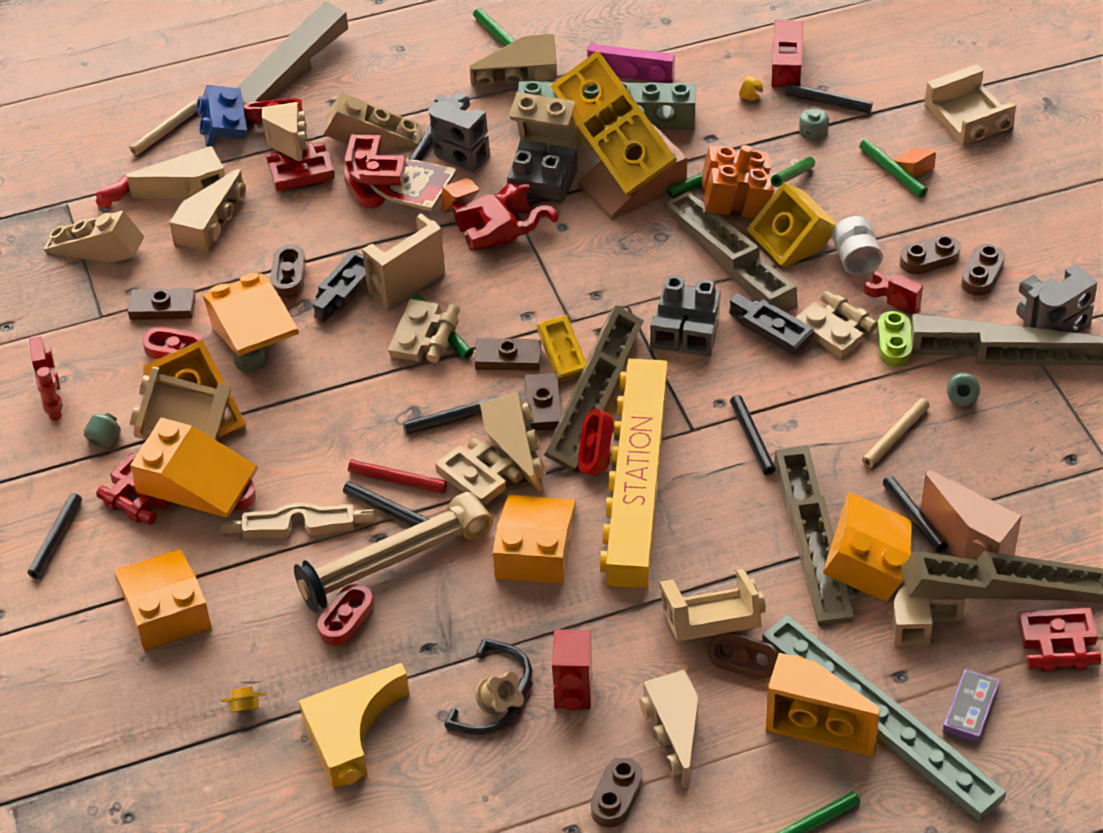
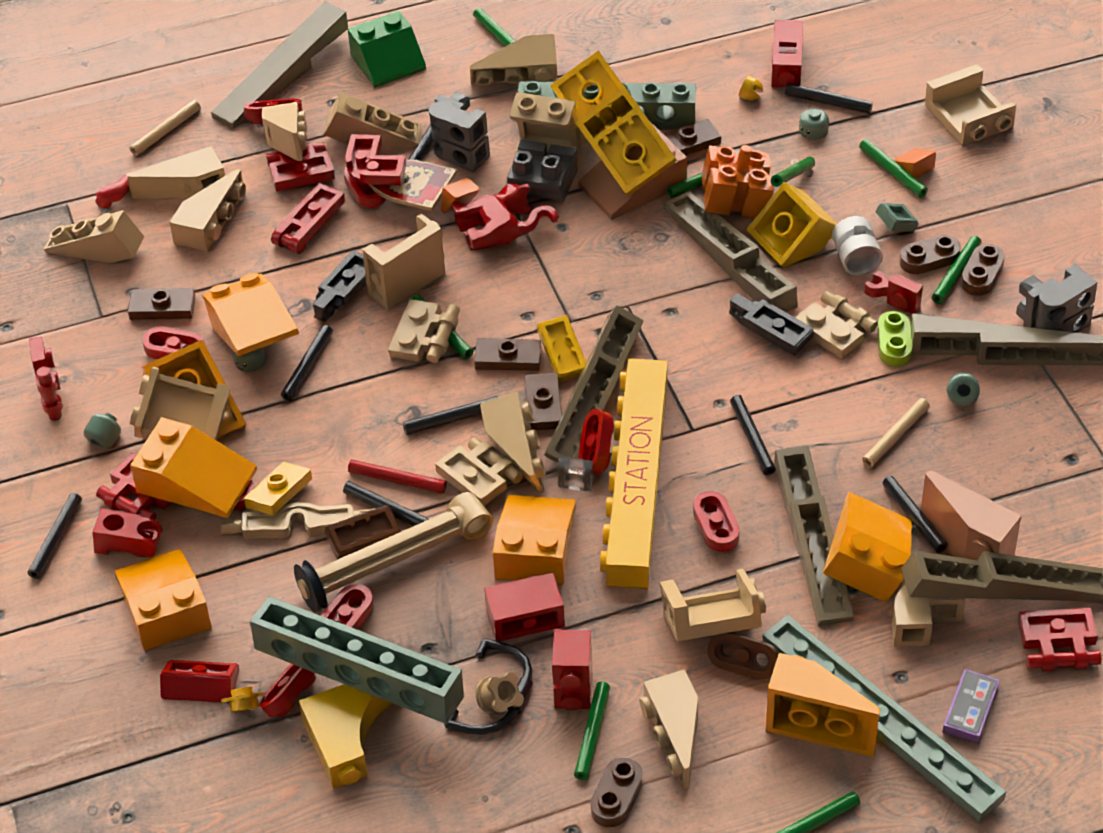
(125, 533): none -> red leg
(198, 680): none -> red slope
(221, 113): blue bracket -> none
(278, 488): none -> yellow plate
(281, 695): none -> red plate
(288, 270): plate -> none
(306, 362): none -> black piece
(307, 218): none -> red plate
(357, 659): none -> sand green brick
(361, 531): none -> reddish brown plate
(386, 49): none -> green slope
(524, 607): none -> brick
(575, 474): none -> clear tile
(592, 731): none -> green piece
(637, 63): dark pink plate -> none
(687, 314): dark grey hips -> none
(694, 137): none -> reddish brown plate
(718, 523): none -> plate
(897, 217): none -> sand green tile
(955, 270): none -> green piece

